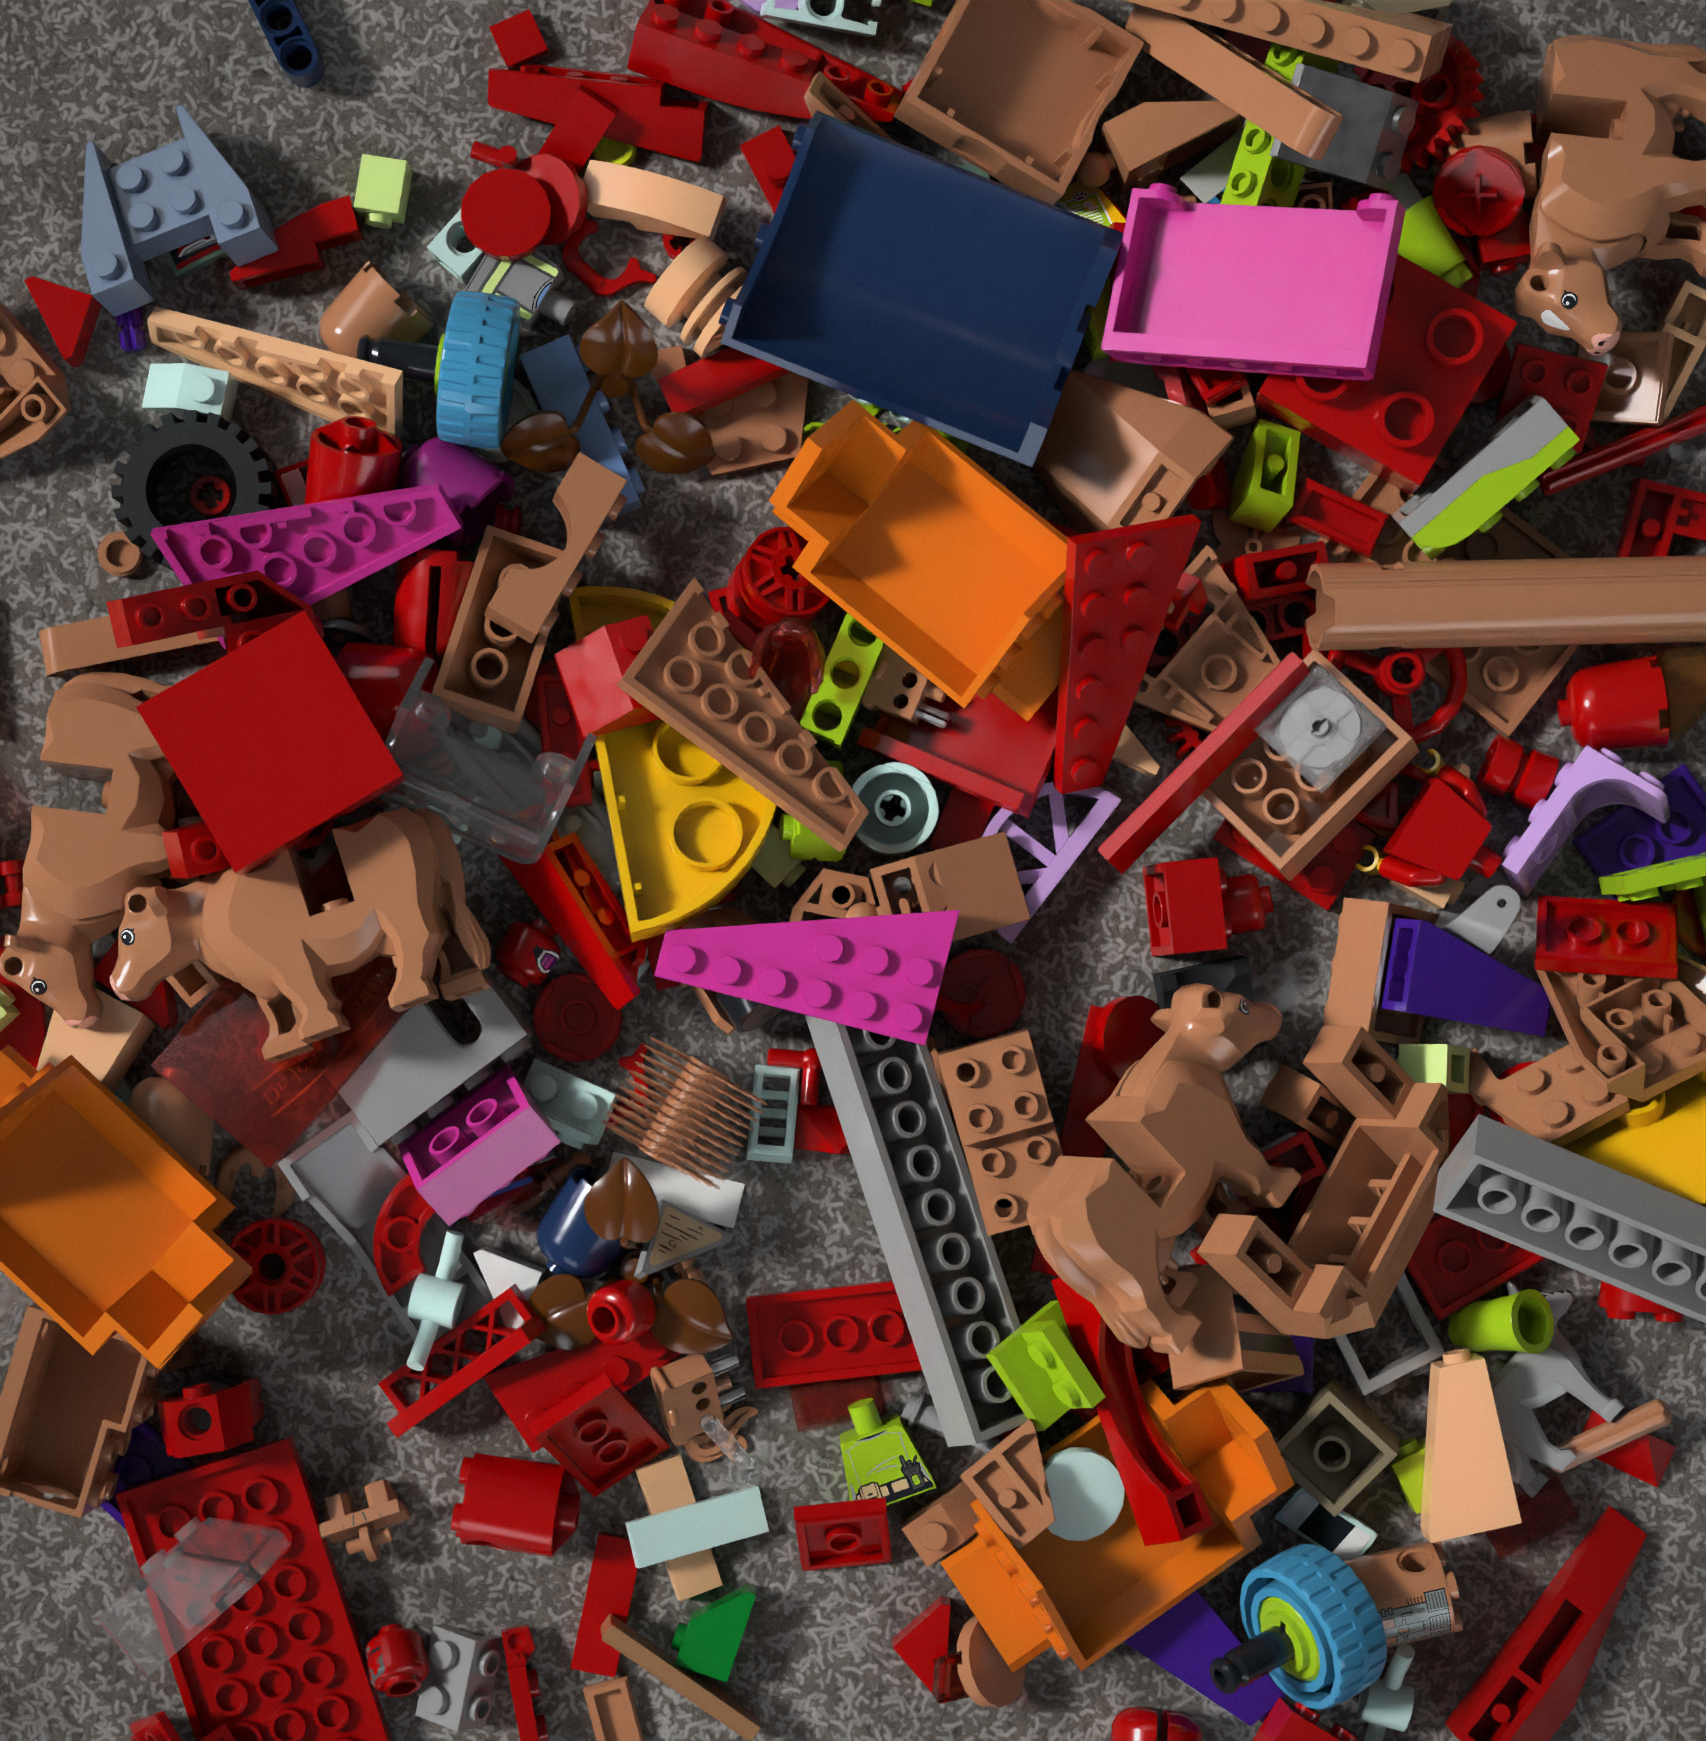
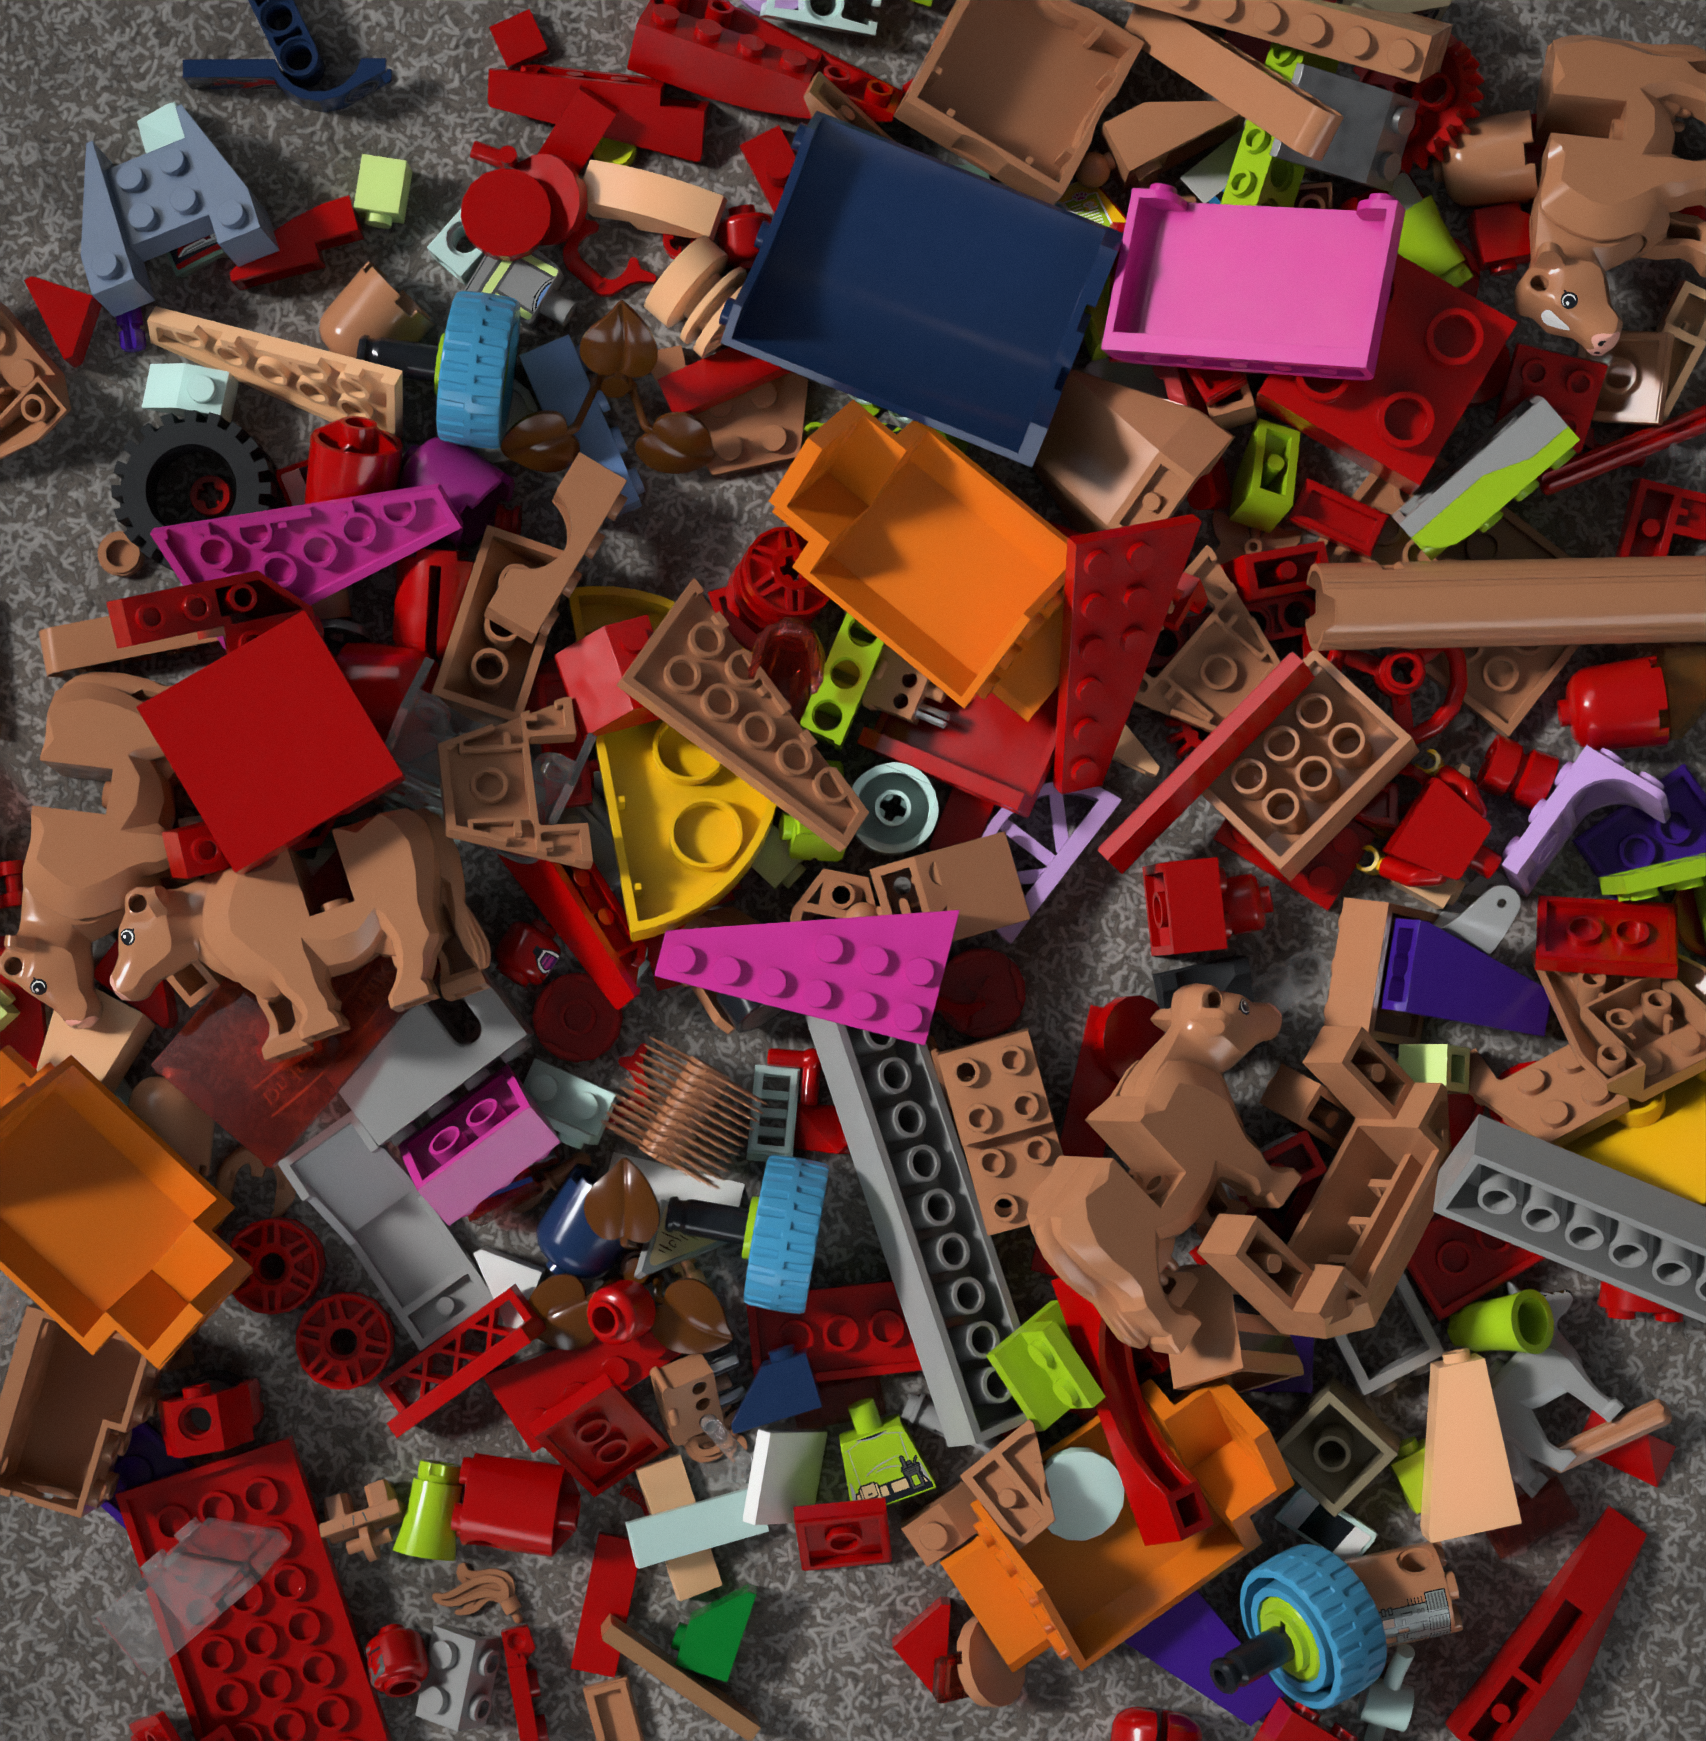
(160, 127): none -> light aqua slope
(267, 74): none -> dark blue piece
(322, 1356): none -> red wheel
(398, 1236): red tile -> none
(429, 1512): none -> lime plant
(436, 1300): light aqua piece -> none
(479, 1588): none -> nougat piece
(492, 790): none -> nougat wing
(646, 1513): none -> red leg
(738, 234): none -> red head
(775, 1232): none -> dark azure wheel
(779, 1390): none -> dark blue slope
(783, 1474): none -> white tile
(1320, 728): clear piece -> none
(1479, 191): red tile -> none

